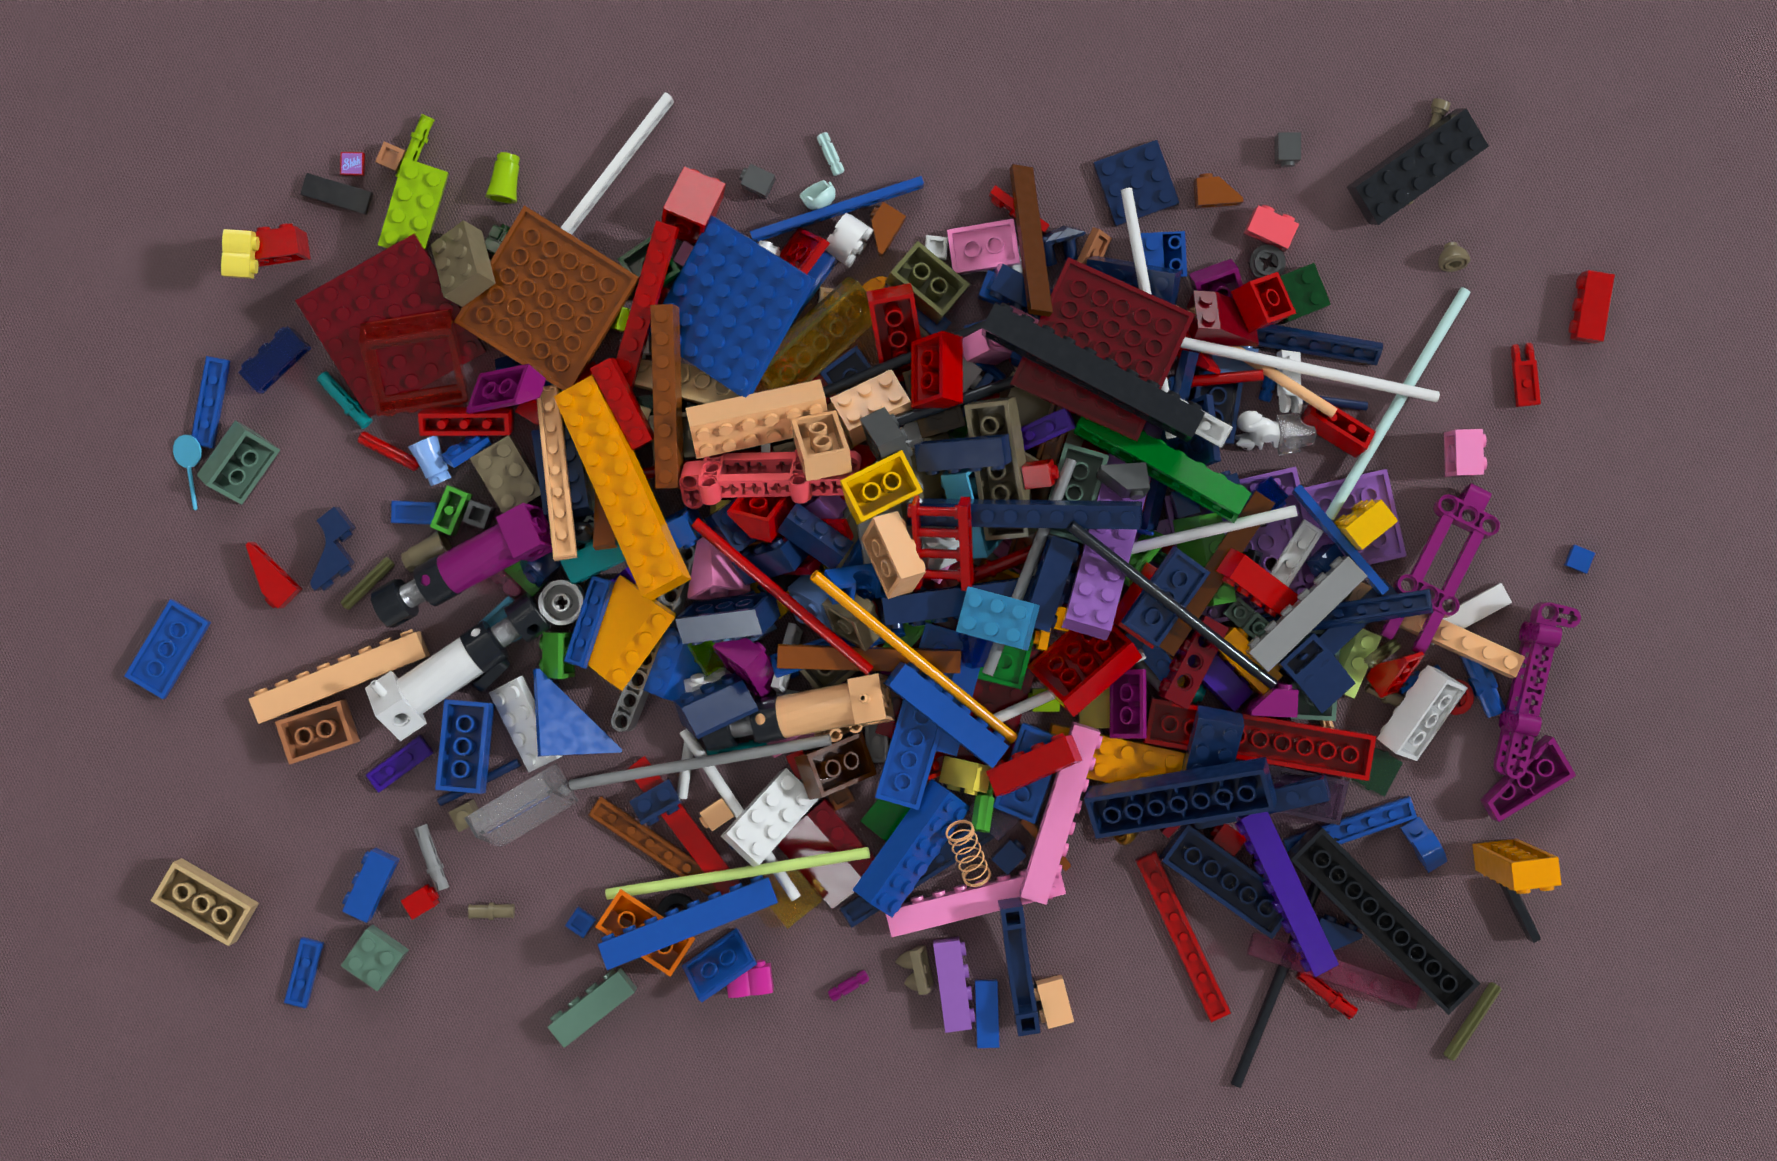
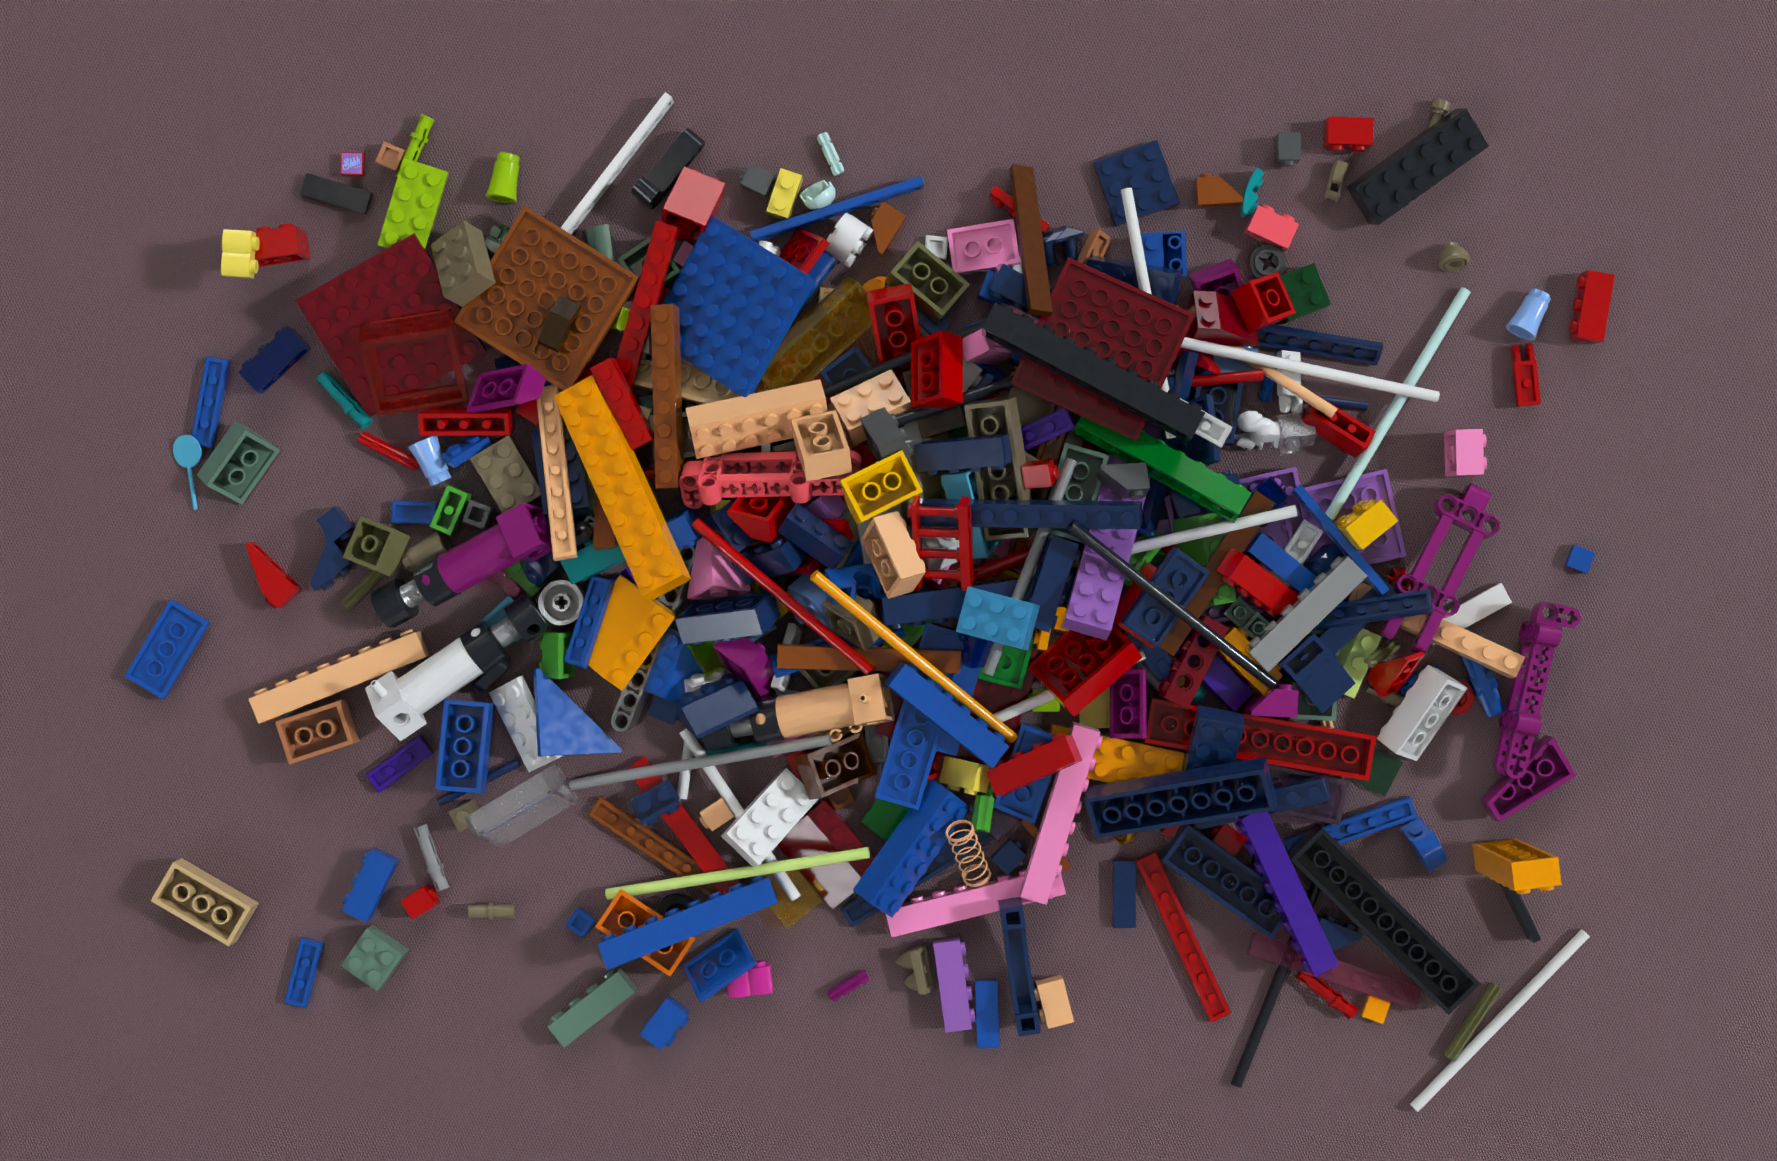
(376, 546): none -> olive brick
(557, 324): none -> dark brown slope
(601, 239): none -> sand green brick
(664, 710): none -> dark blue brick
(664, 1022): none -> blue brick
(666, 172): none -> black beam
(784, 195): none -> light yellow brick
(1124, 893): none -> dark blue tile
(1249, 198): none -> teal slope
(1281, 563): none -> blue tile
(1336, 178): none -> dark tan bar
(1348, 133): none -> red brick
(1375, 1009): none -> light orange tile
(1395, 574): none -> red gear
(1500, 1019): none -> white piece
(1529, 315): none -> light blue plant

